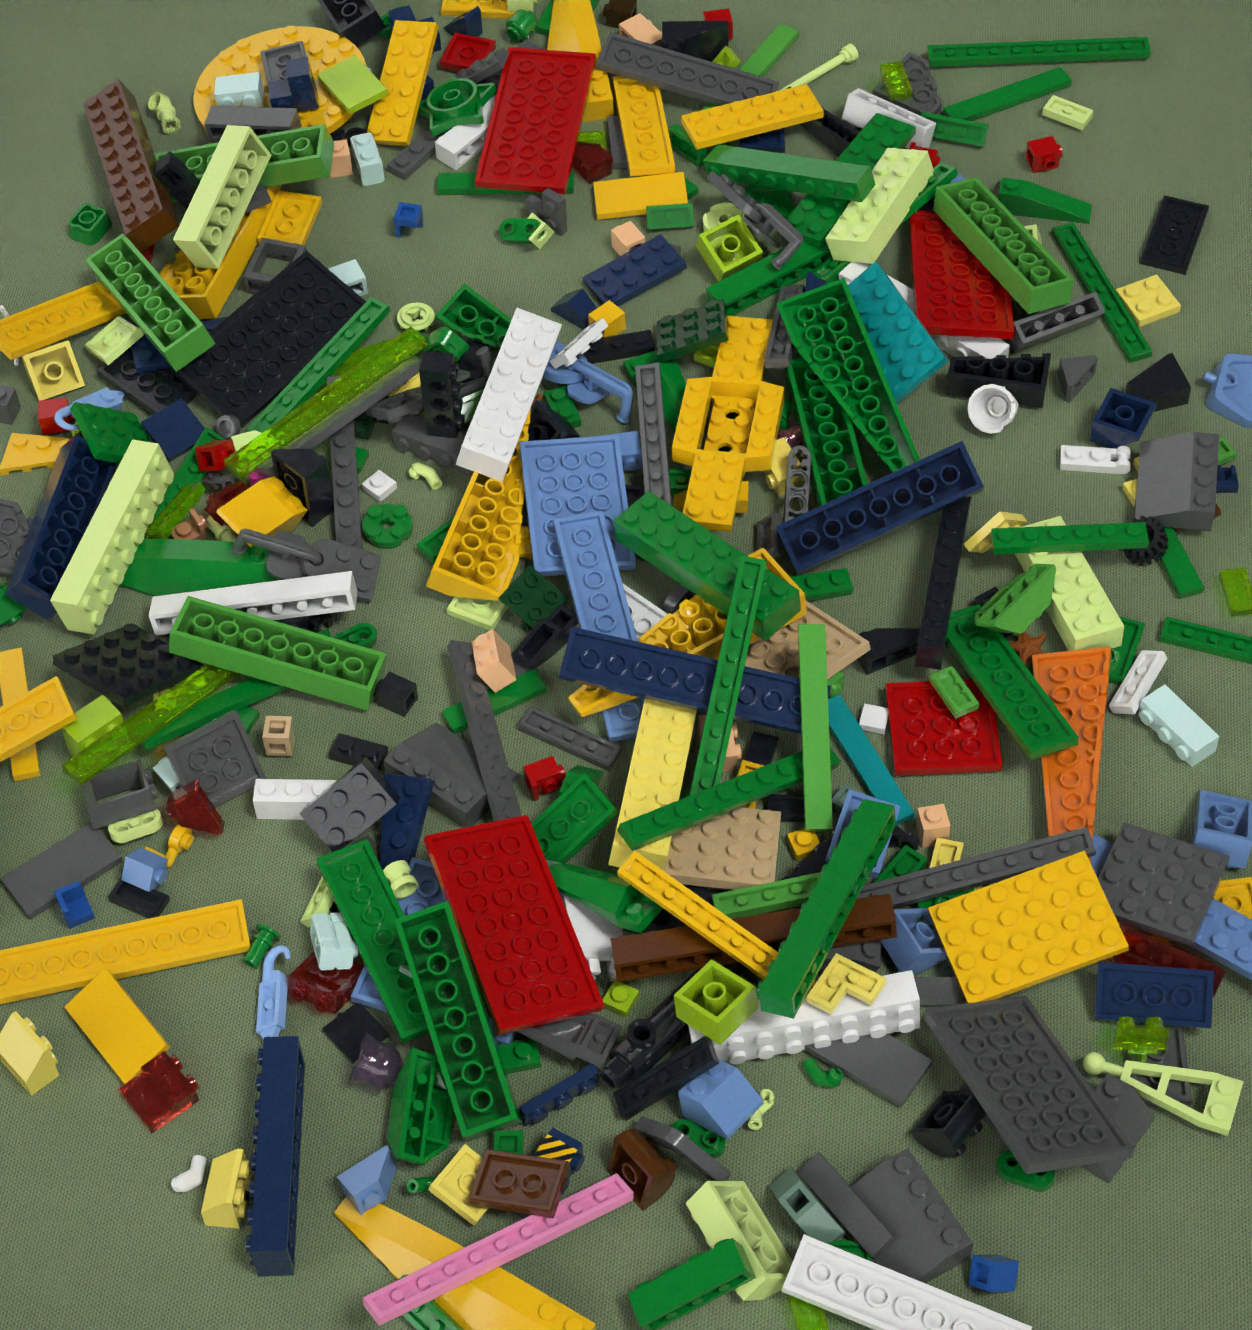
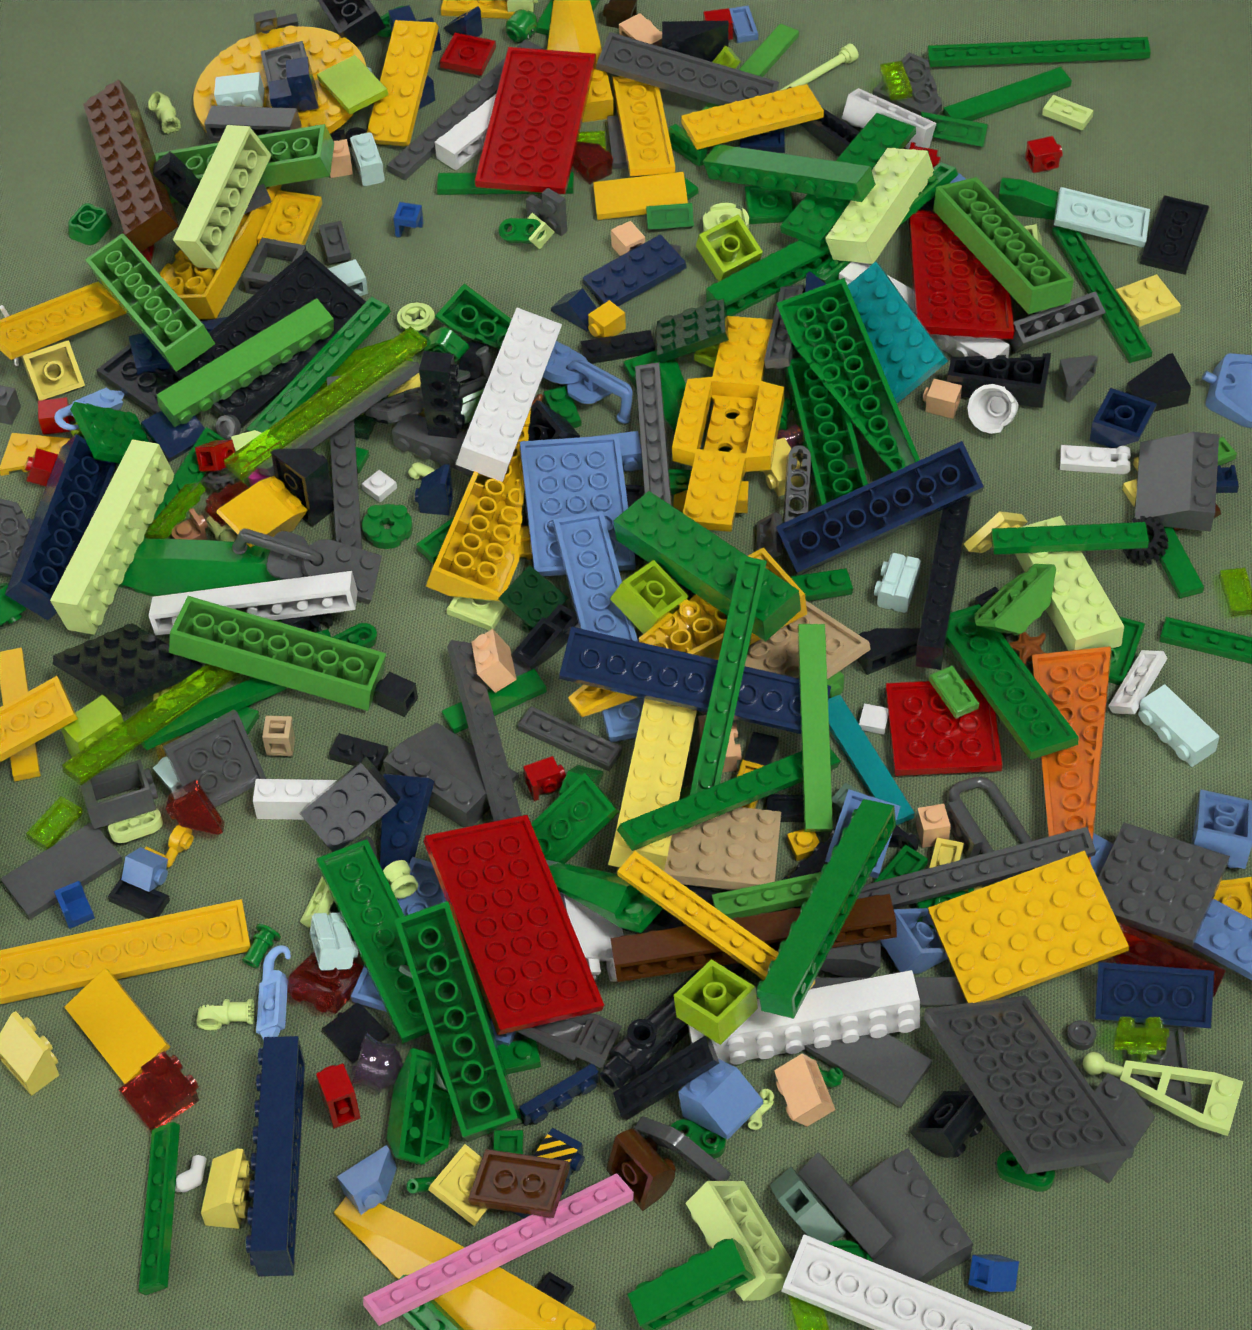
(40, 466): none -> red brick
(54, 823): none -> clear neon green plate
(113, 340): yellowish green tile -> none
(159, 1209): none -> green tile
(214, 1017): none -> yellowish green connector
(245, 363): none -> bright green brick
(268, 20): none -> dark grey plate
(334, 242): none -> dark grey plate
(338, 1095): none -> red brick
(436, 492): none -> dark blue slope
(455, 103): green plate -> none
(484, 68): dark grey plate -> none
(556, 1288): none -> black tile
(579, 344): white plate -> none
(620, 998): lime plate -> none
(648, 596): none -> lime brick
(743, 24): none -> medium blue tile
(760, 213): dark grey plate -> none
(804, 1090): none -> light nougat brick
(844, 978): light yellow plate -> none
(898, 582): none -> light aqua brick
(942, 398): none -> light nougat brick
(963, 825): none -> dark grey bar
(1081, 1035): none -> dark grey tile
(1102, 217): none -> light aqua tile

